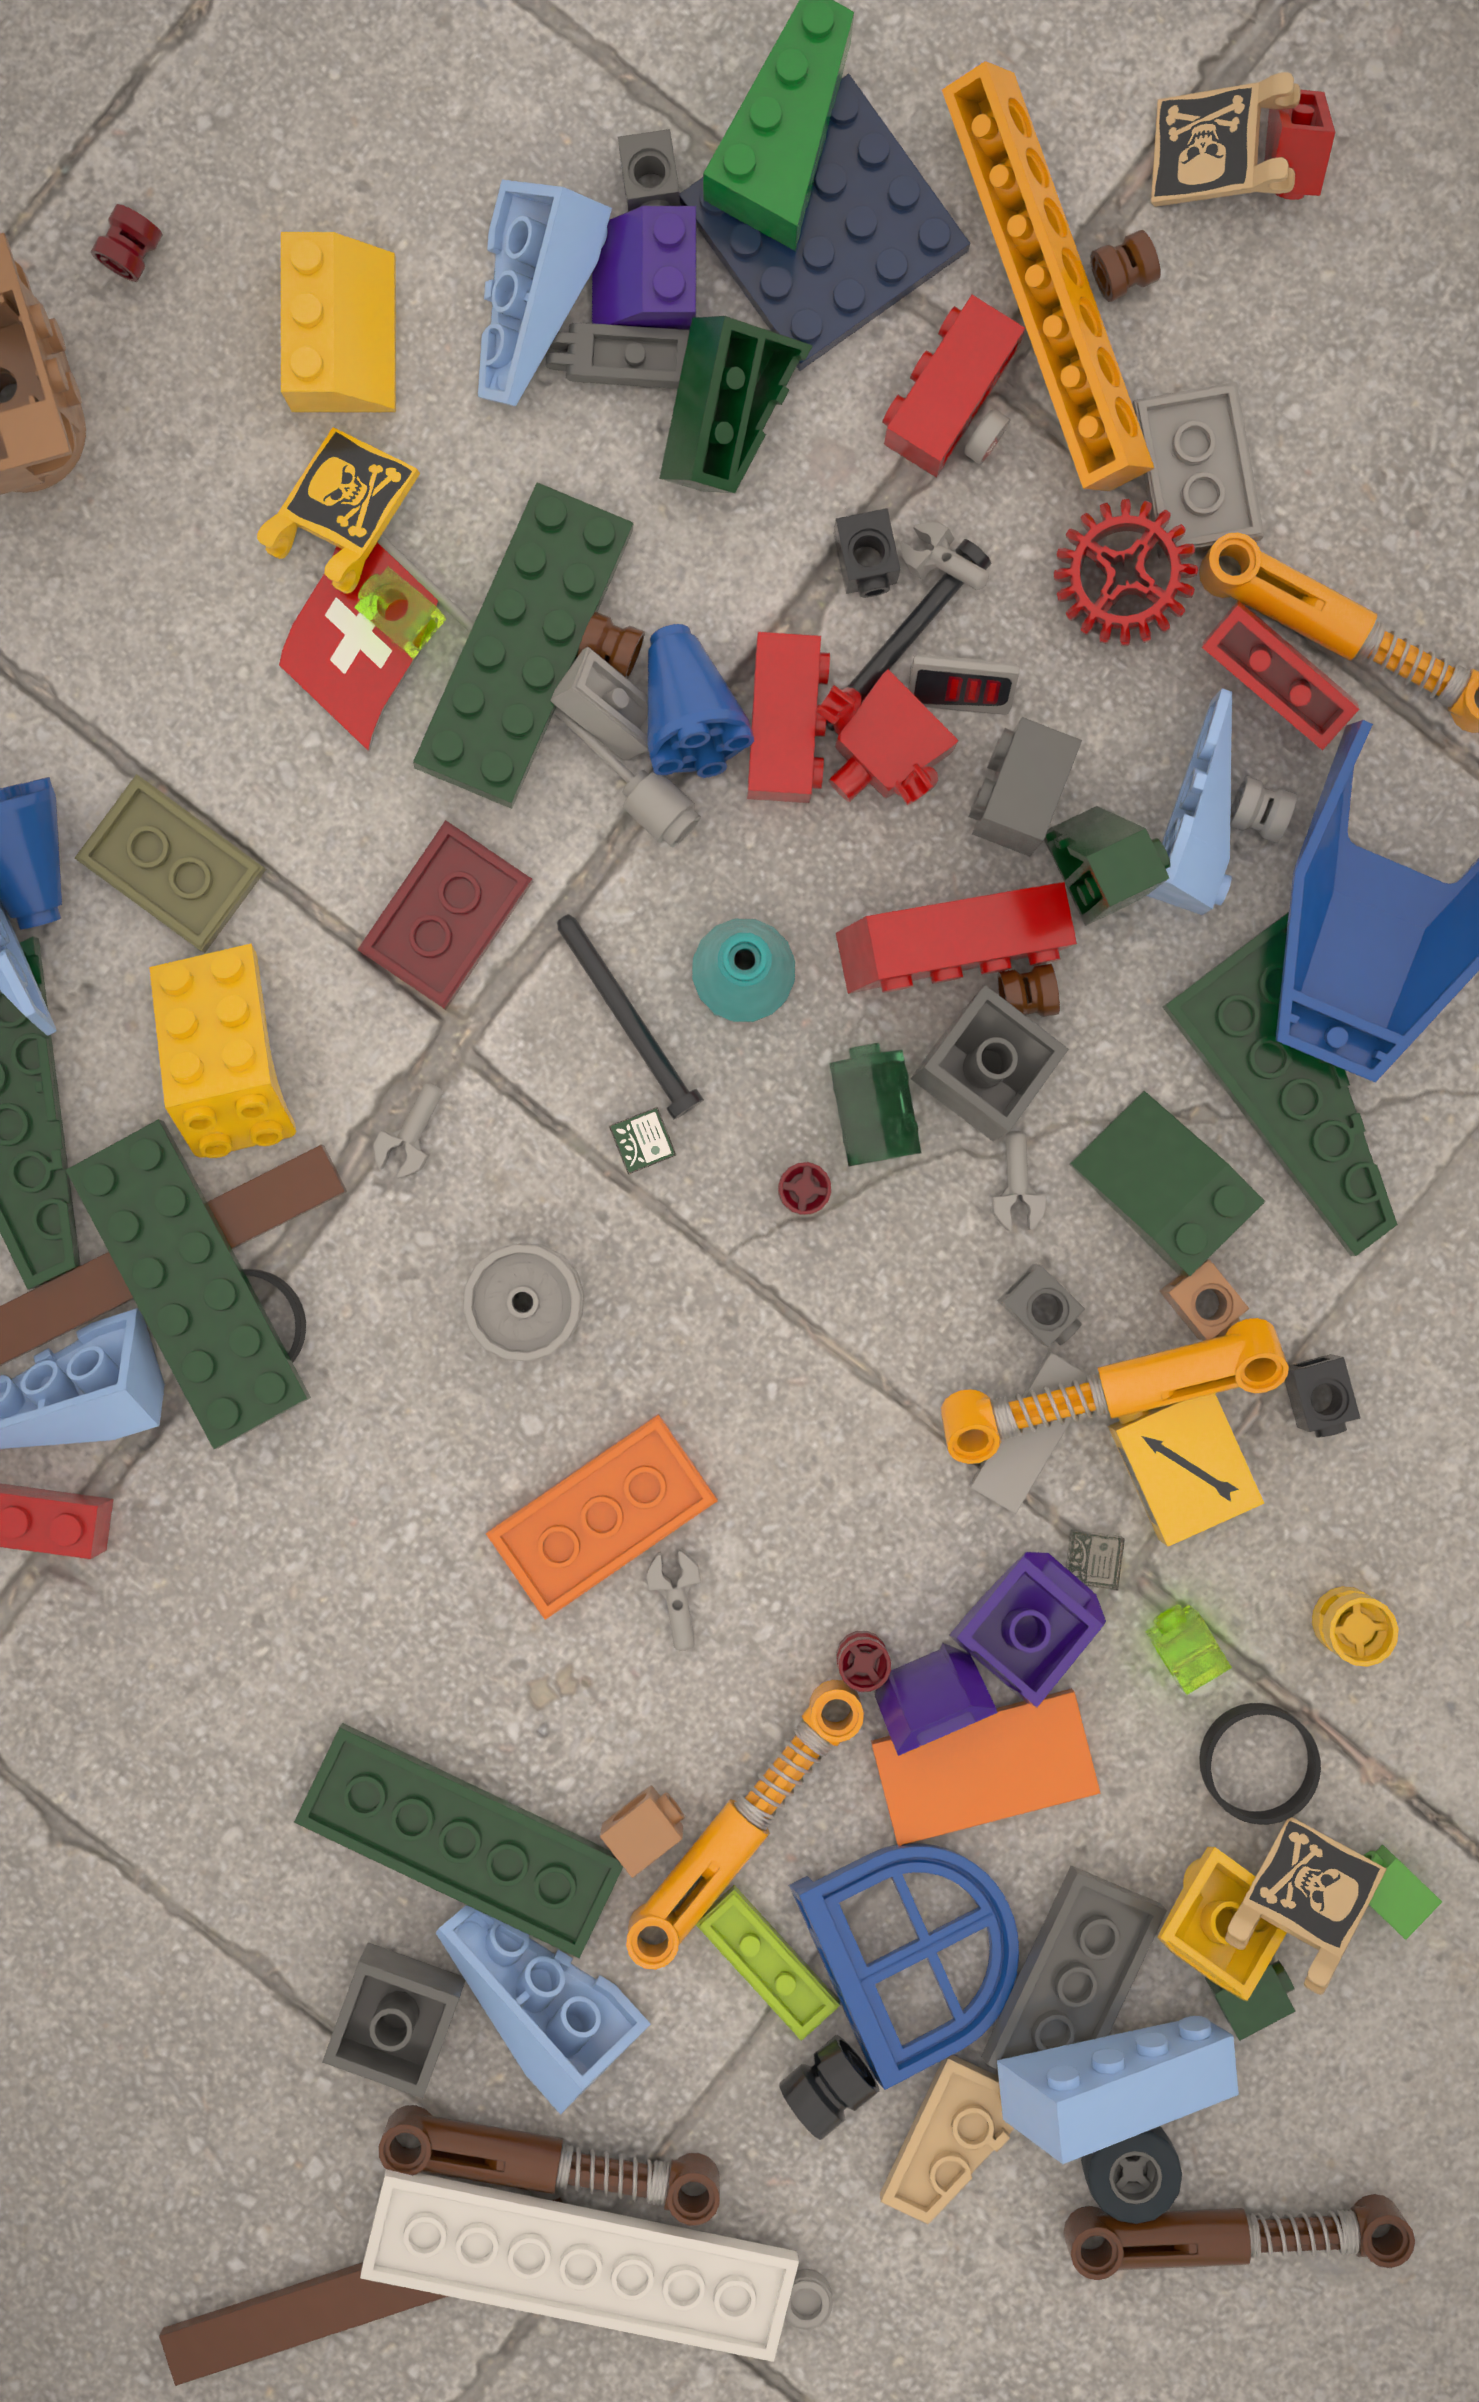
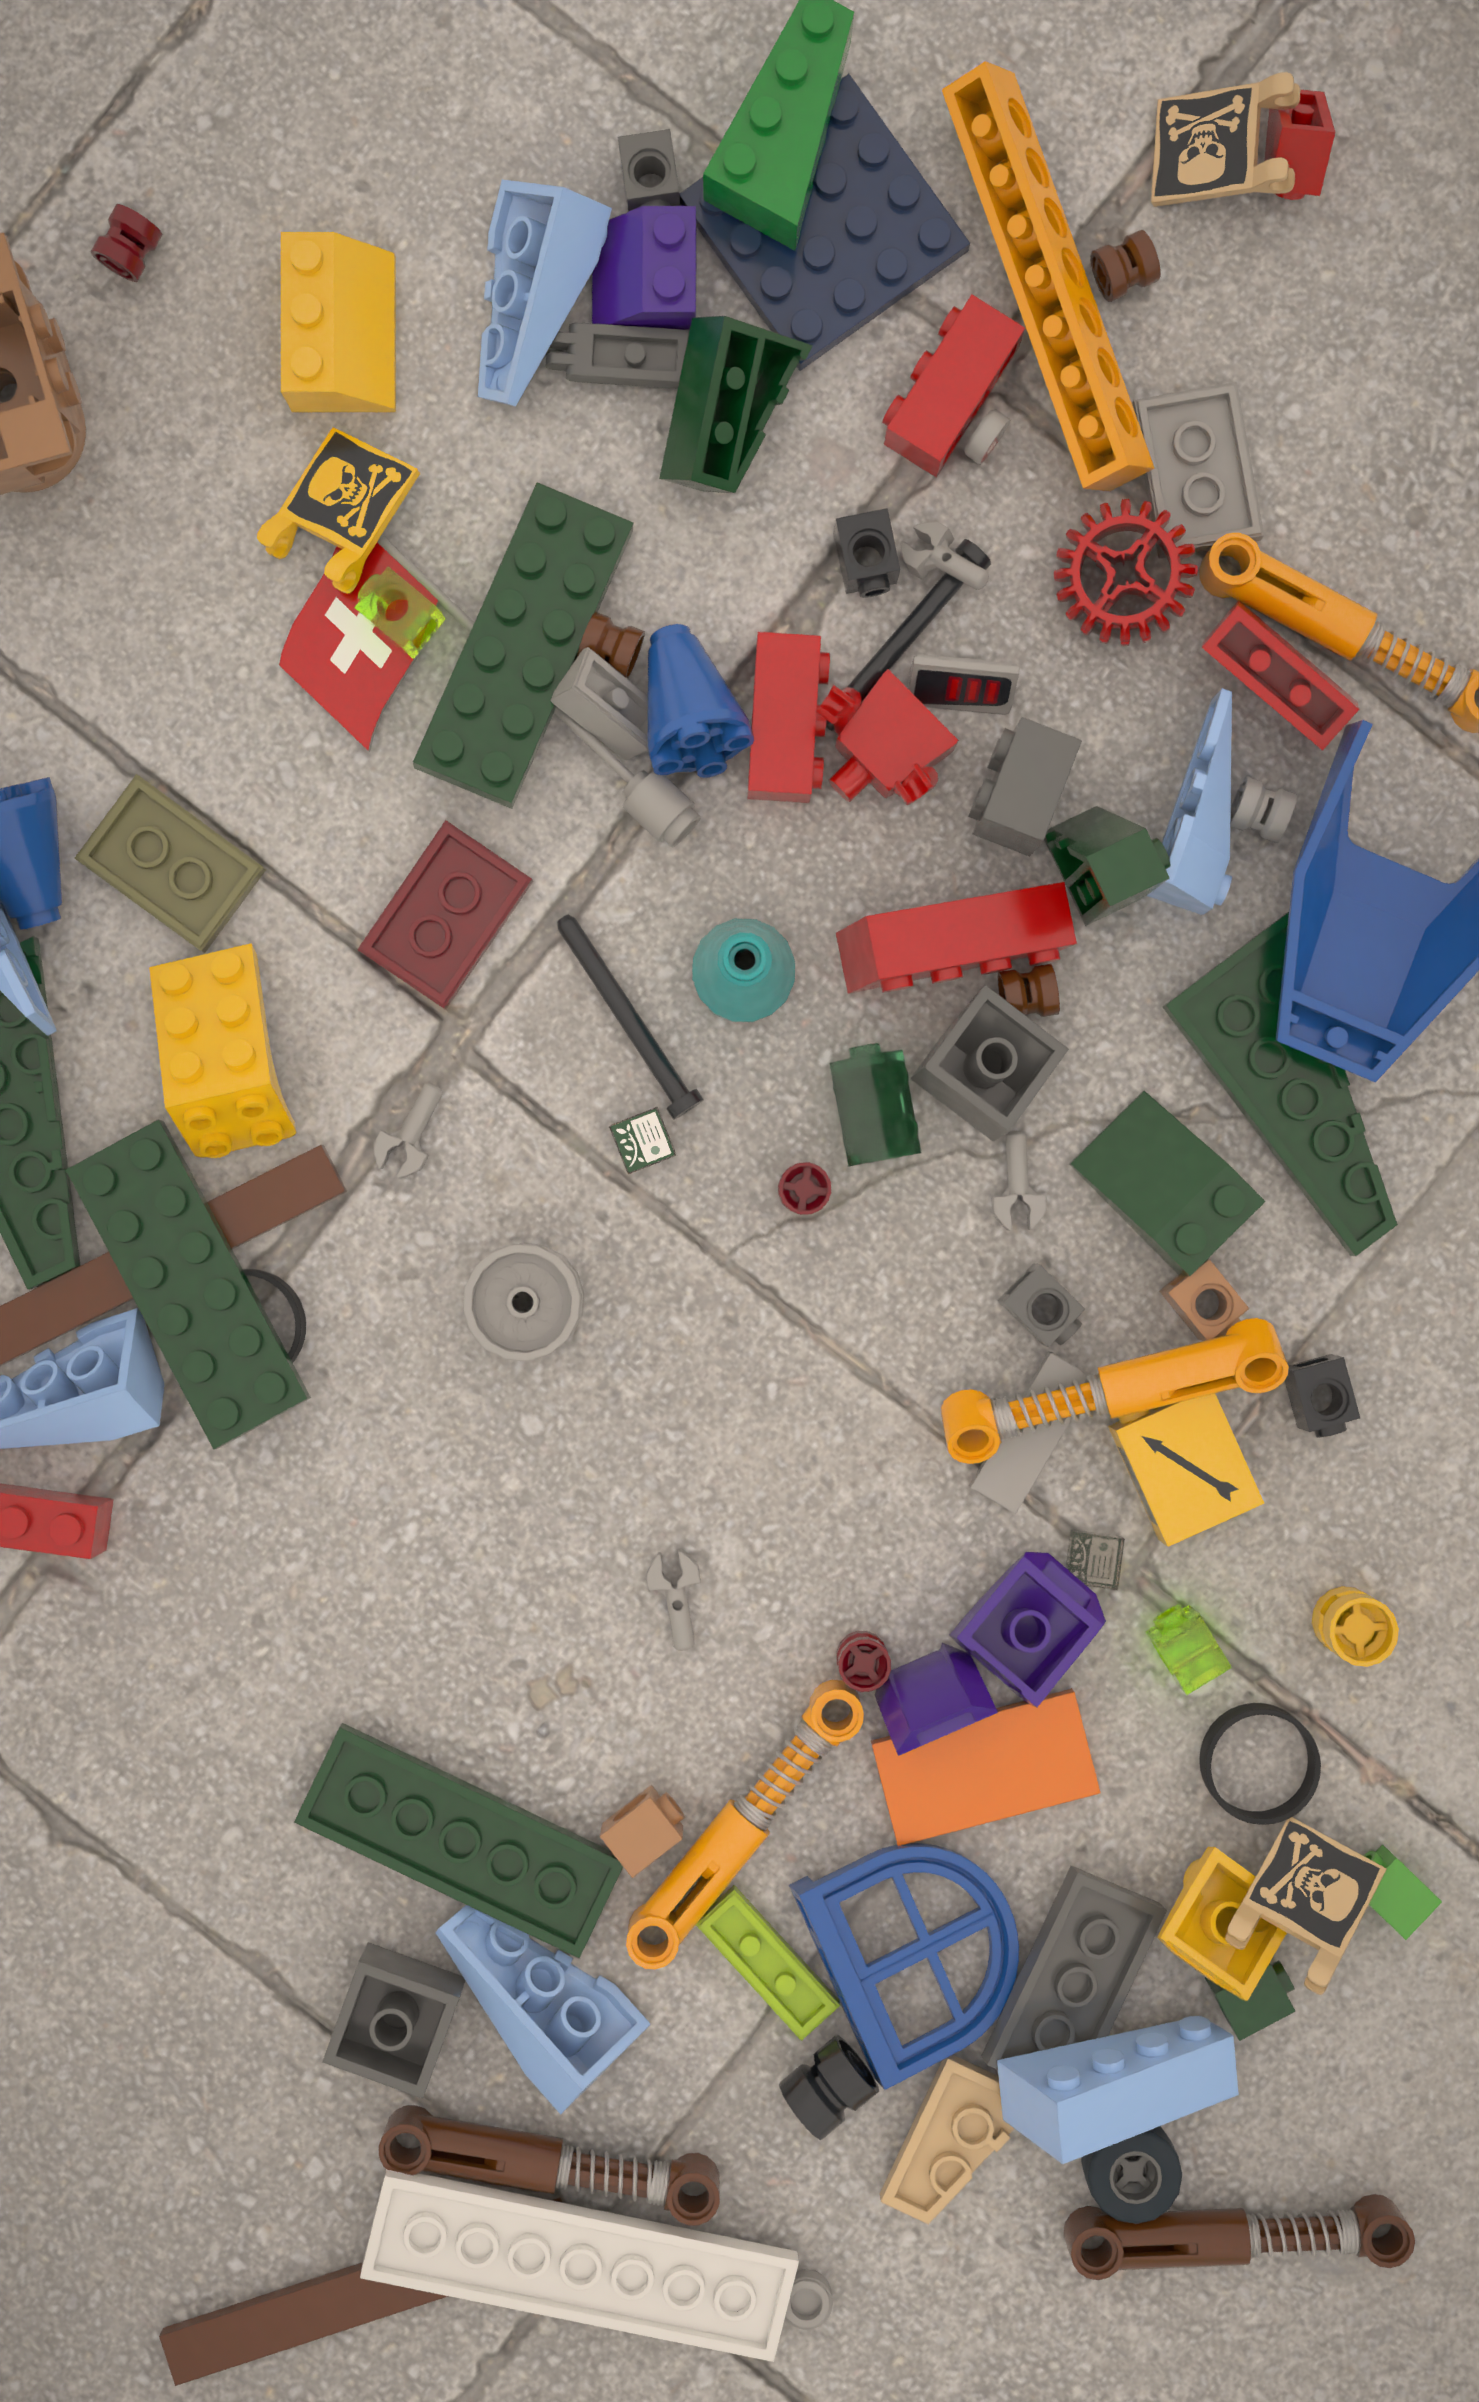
(601, 1516): orange tile -> none

